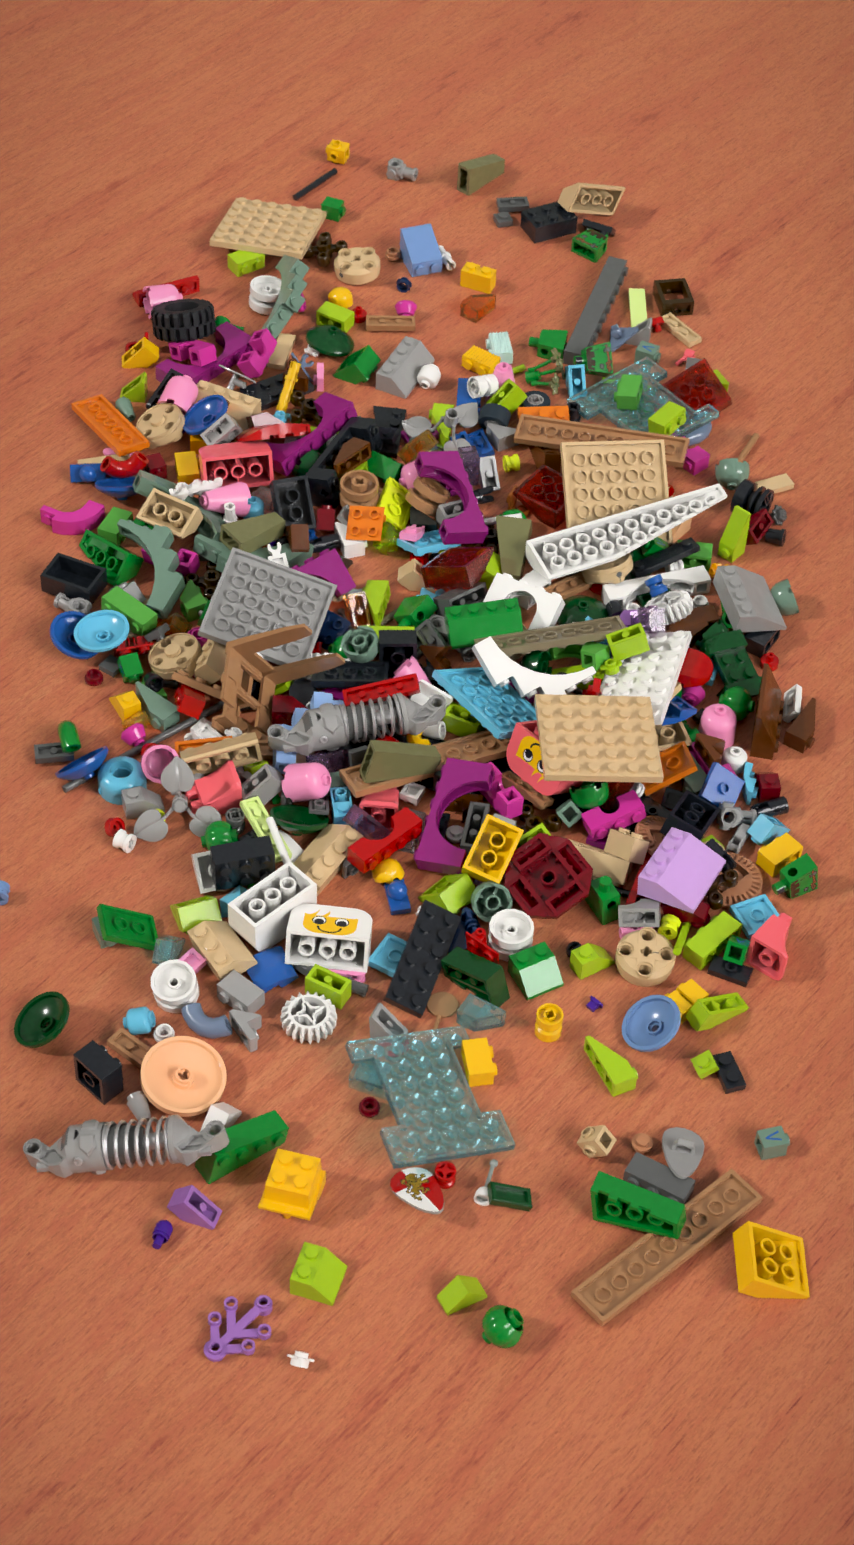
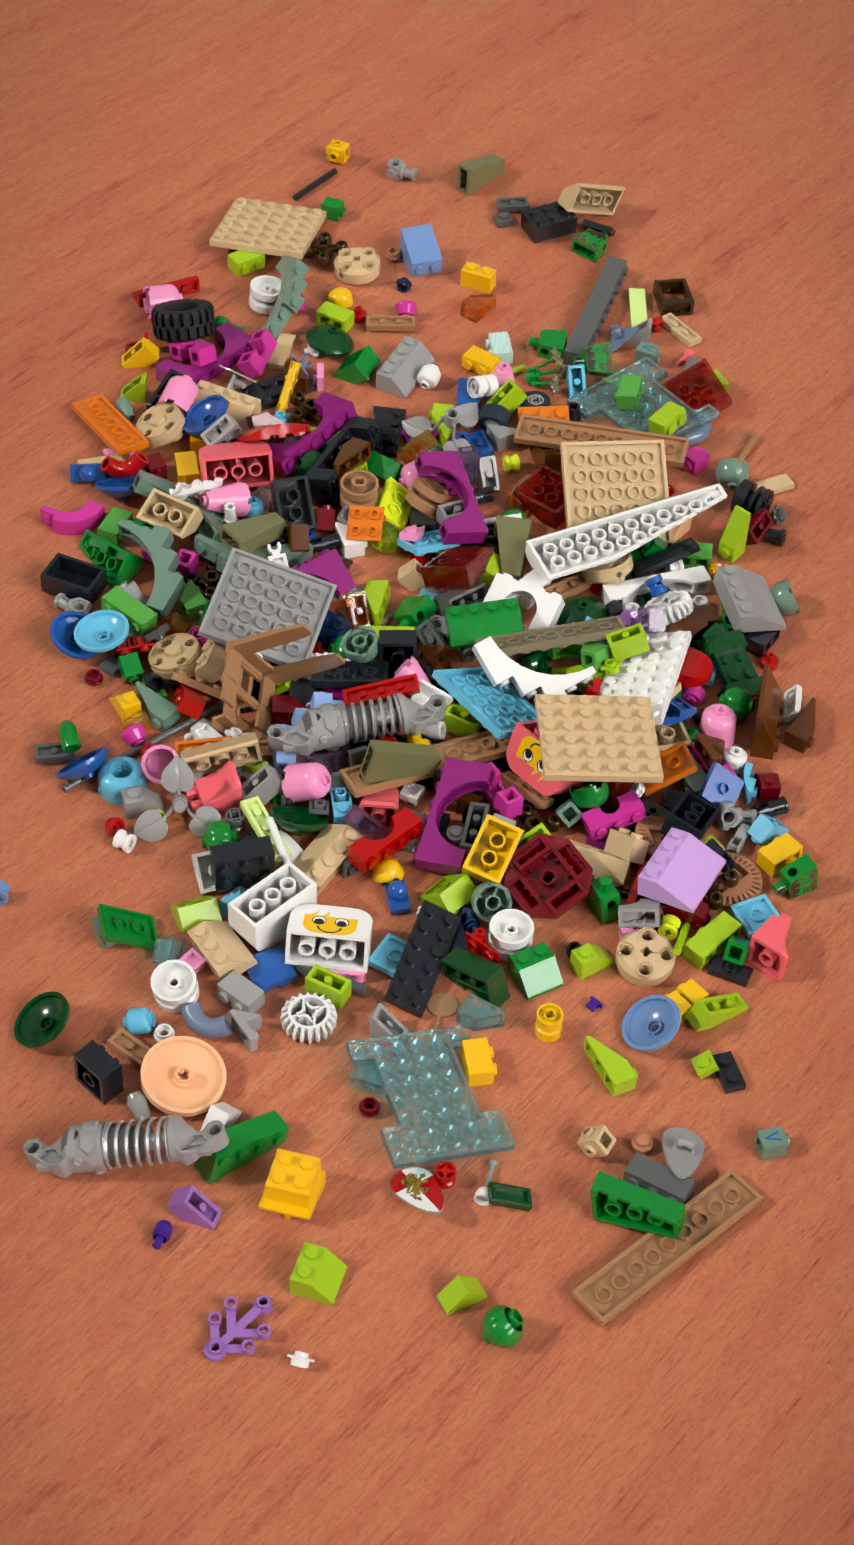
(447, 258): white pin -> none
(770, 1263): yellow slope -> none

